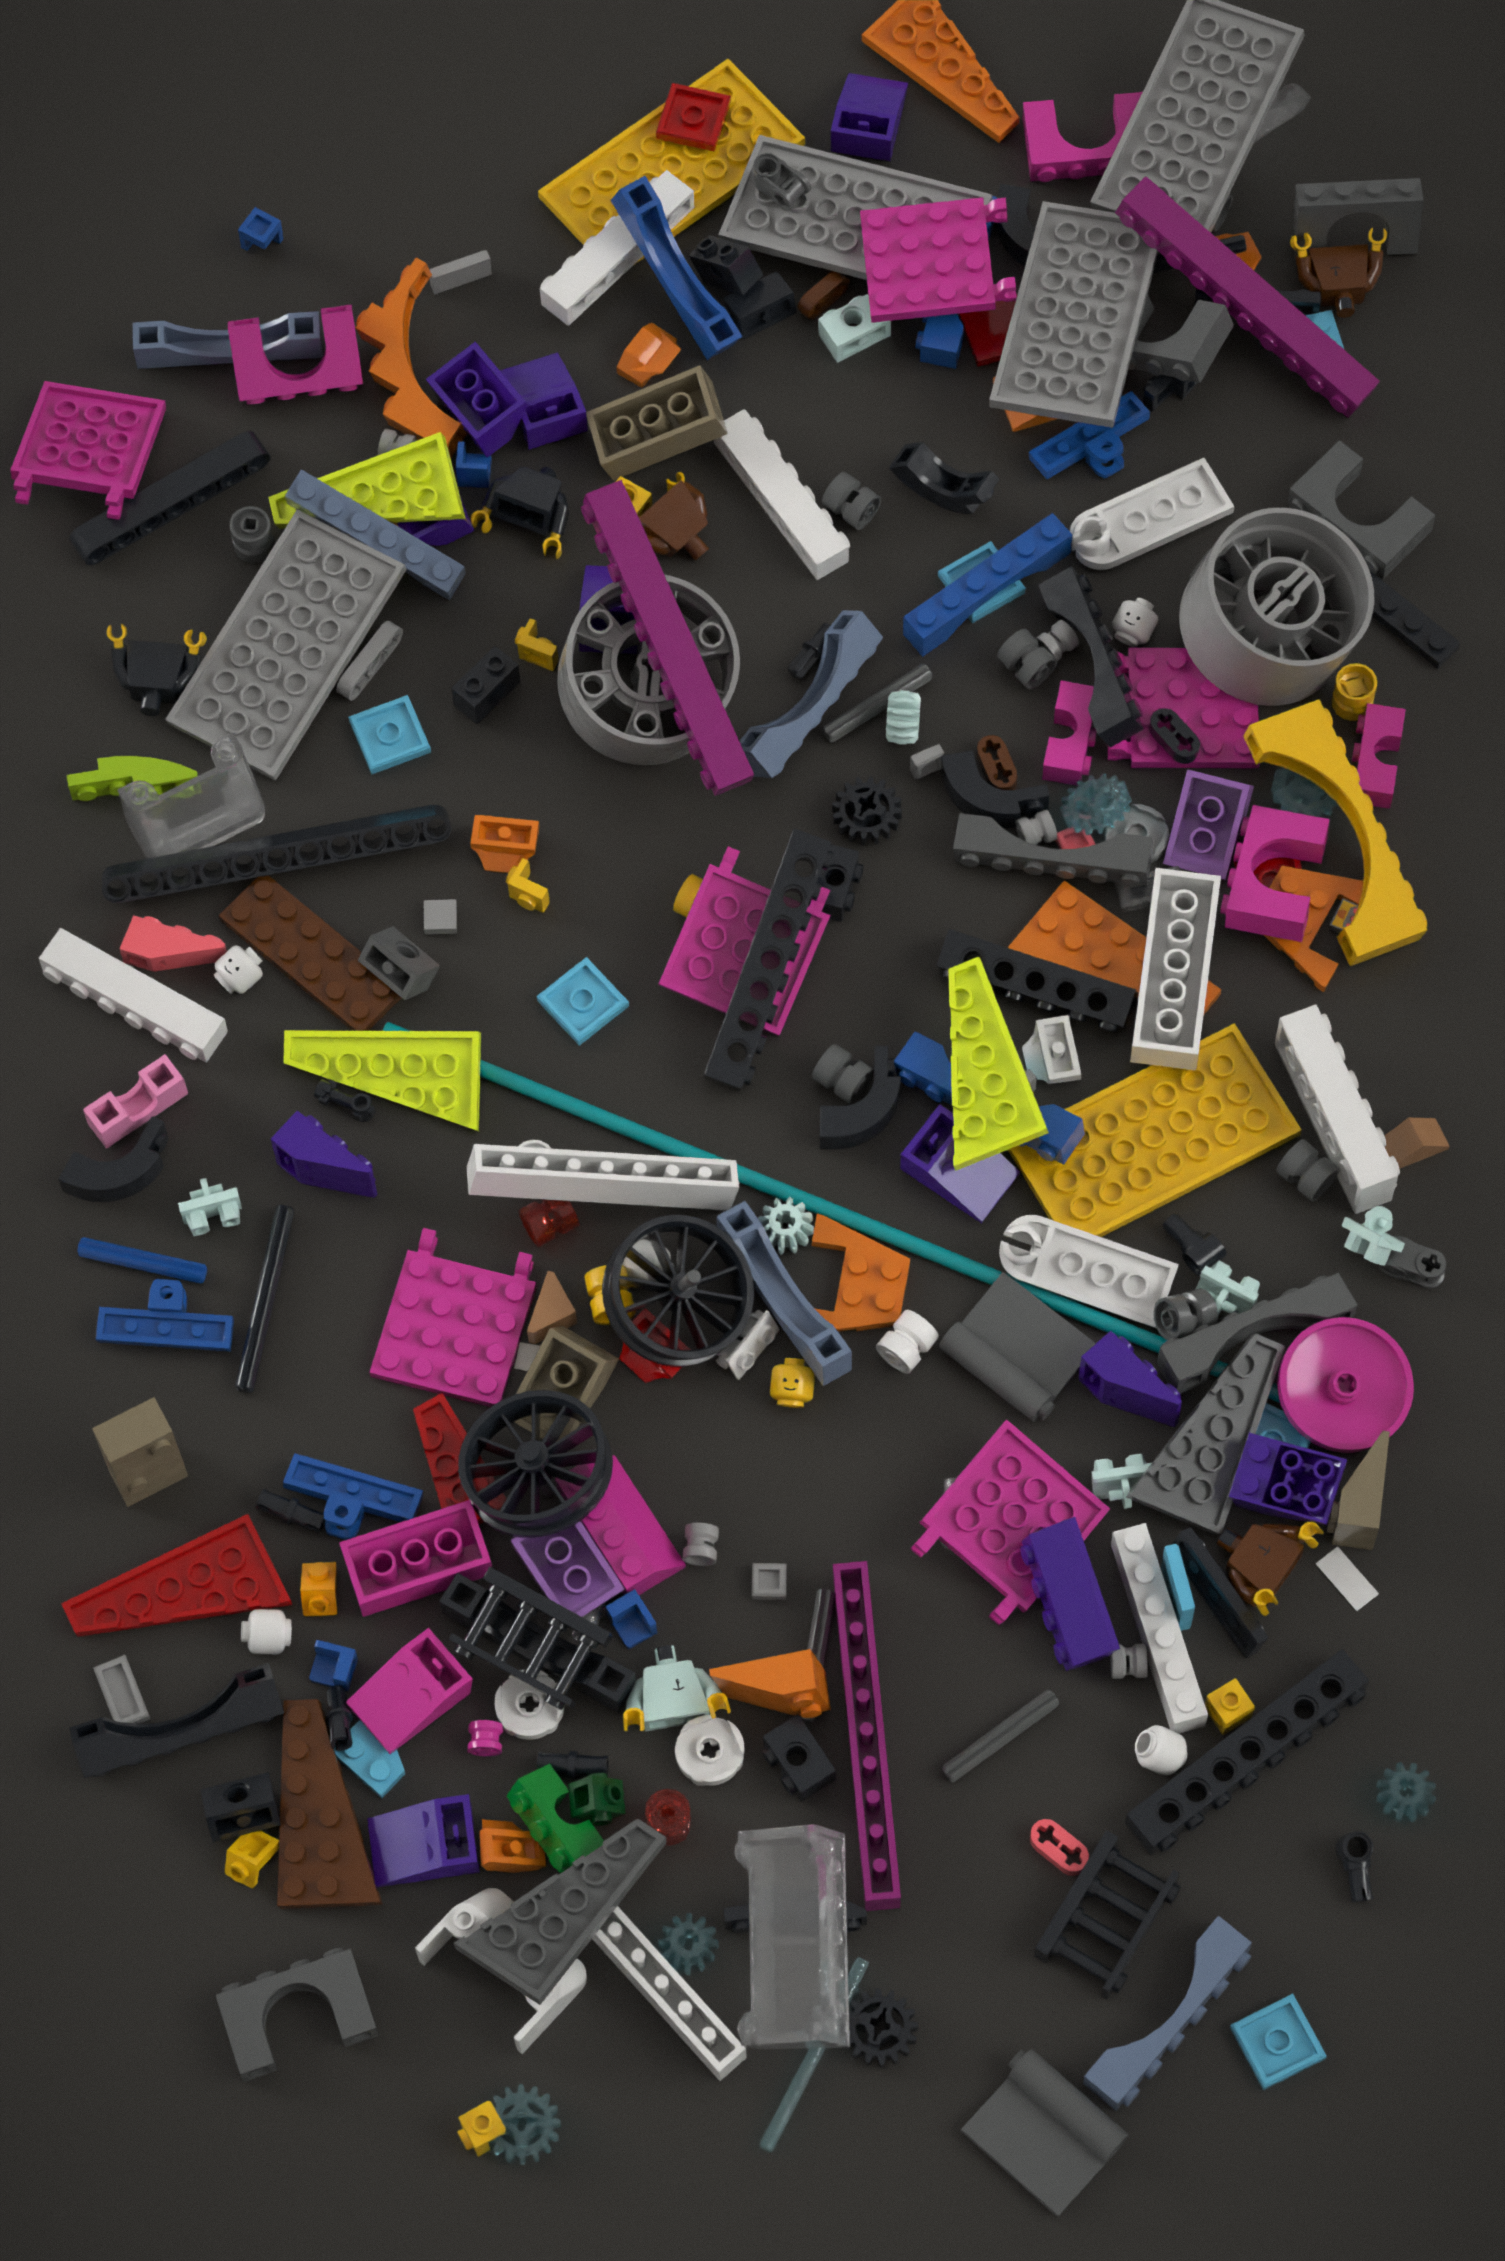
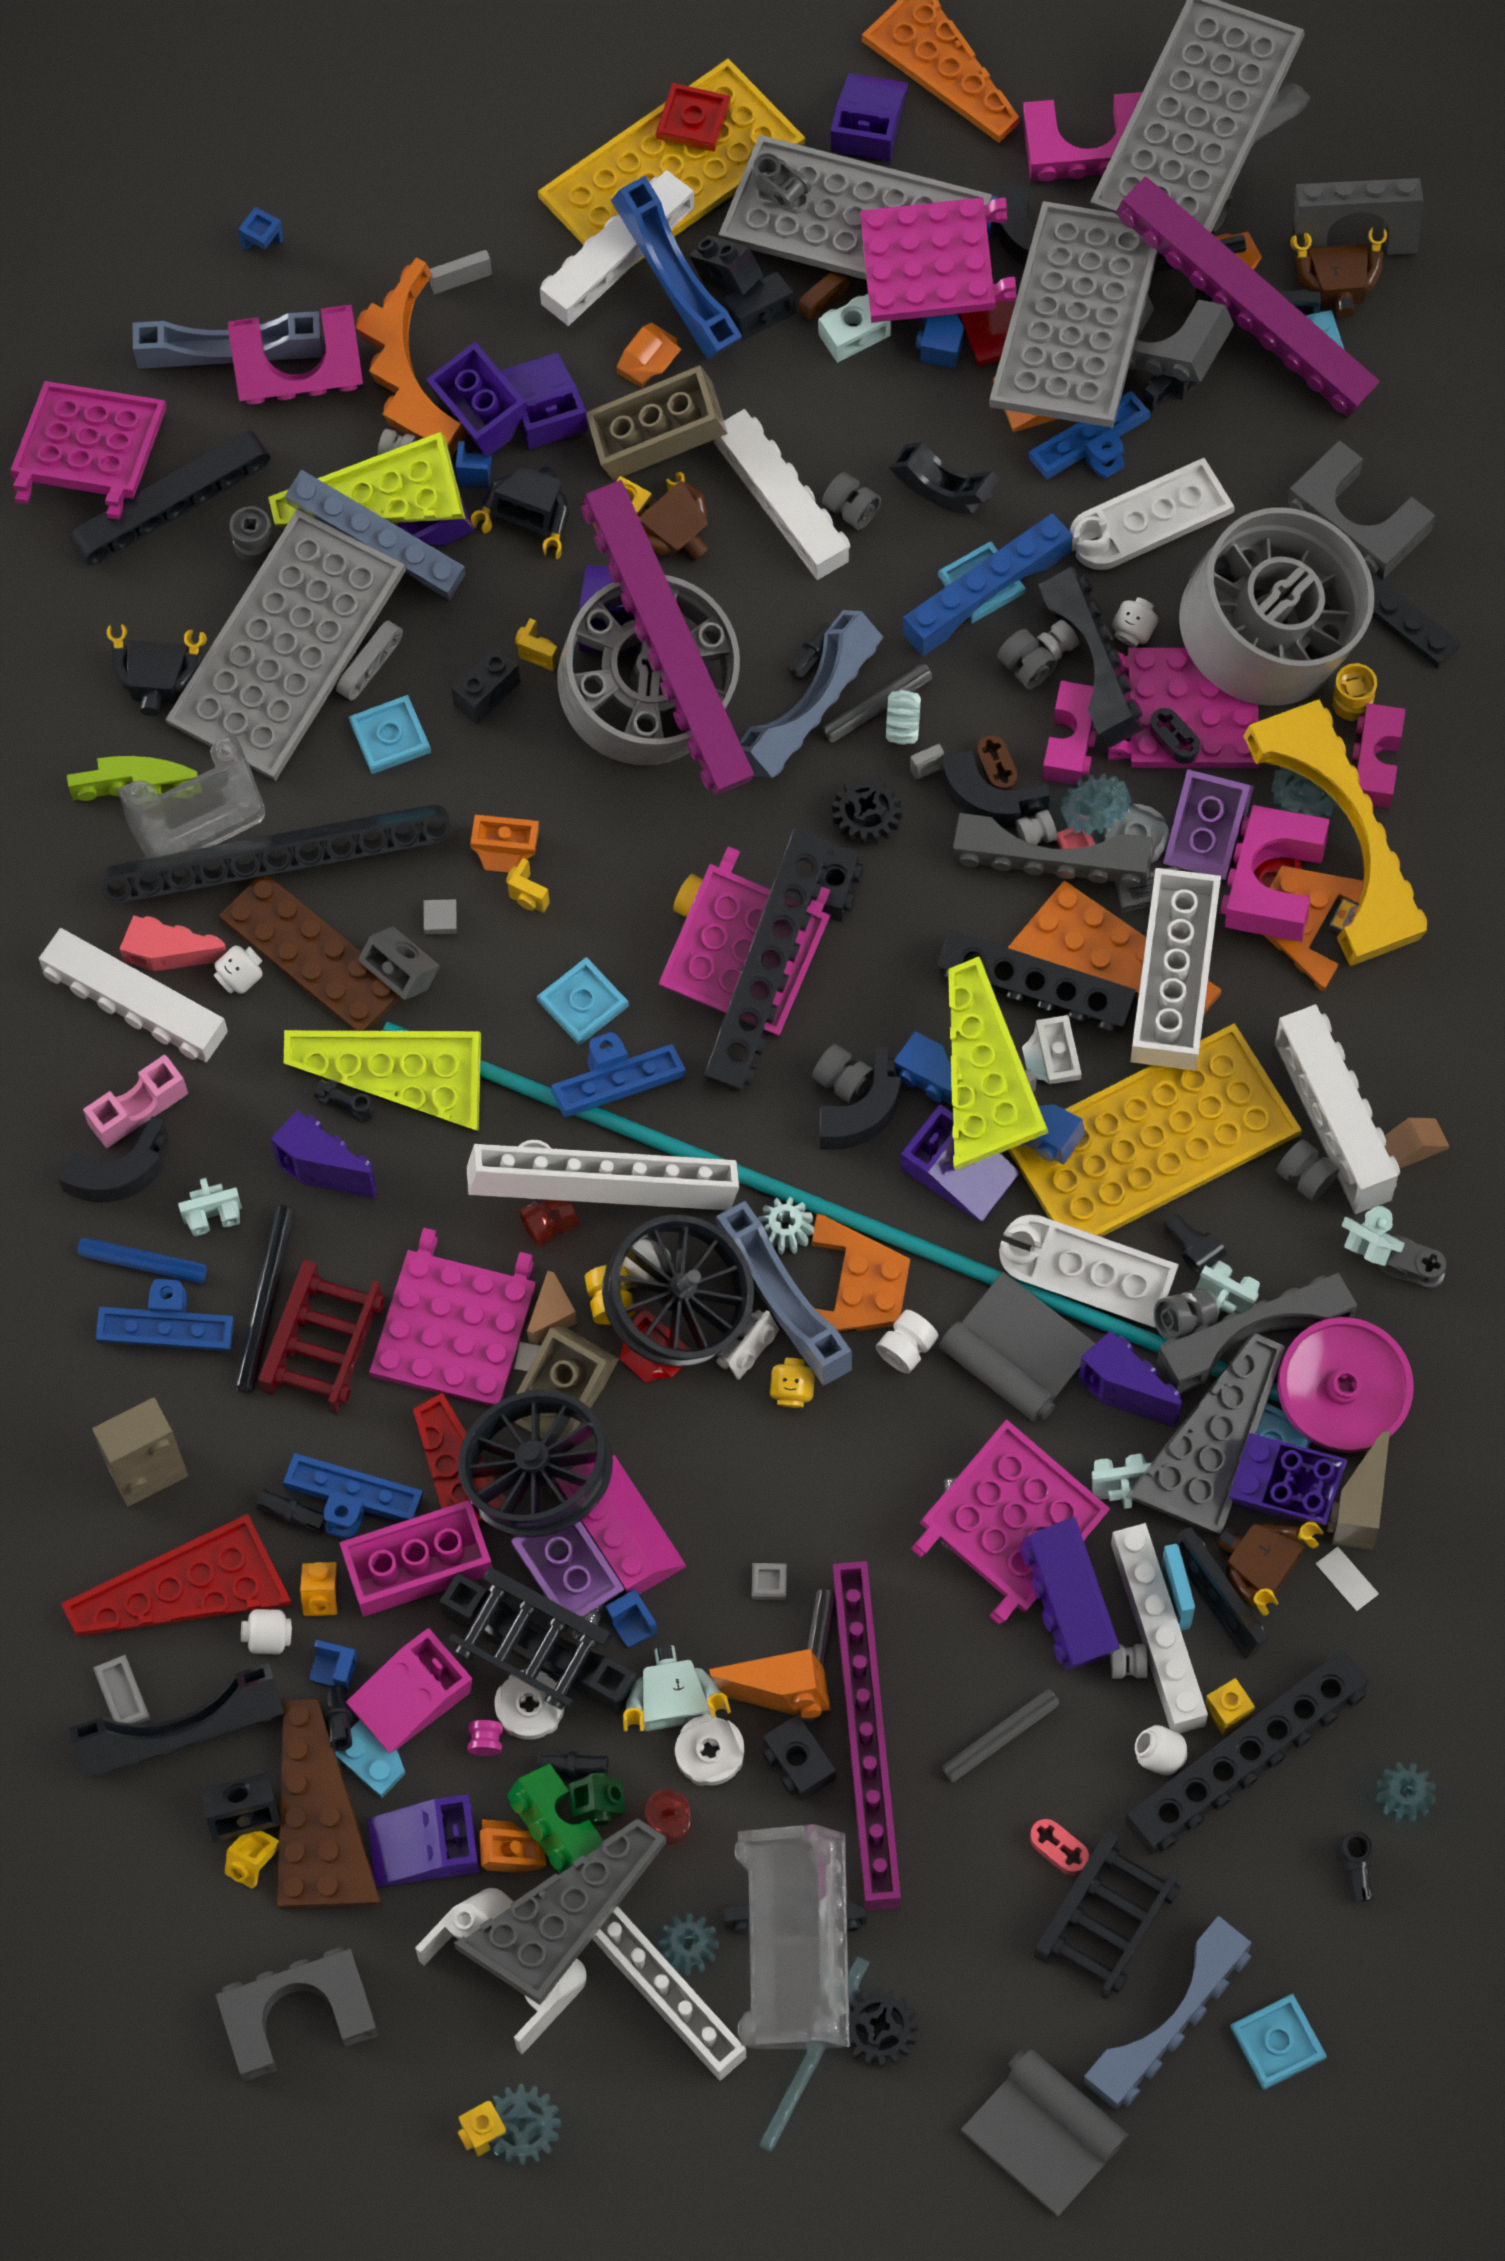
(299, 1313): none -> dark red fence
(615, 1075): none -> blue plate
(700, 1544): light grey wheel -> none

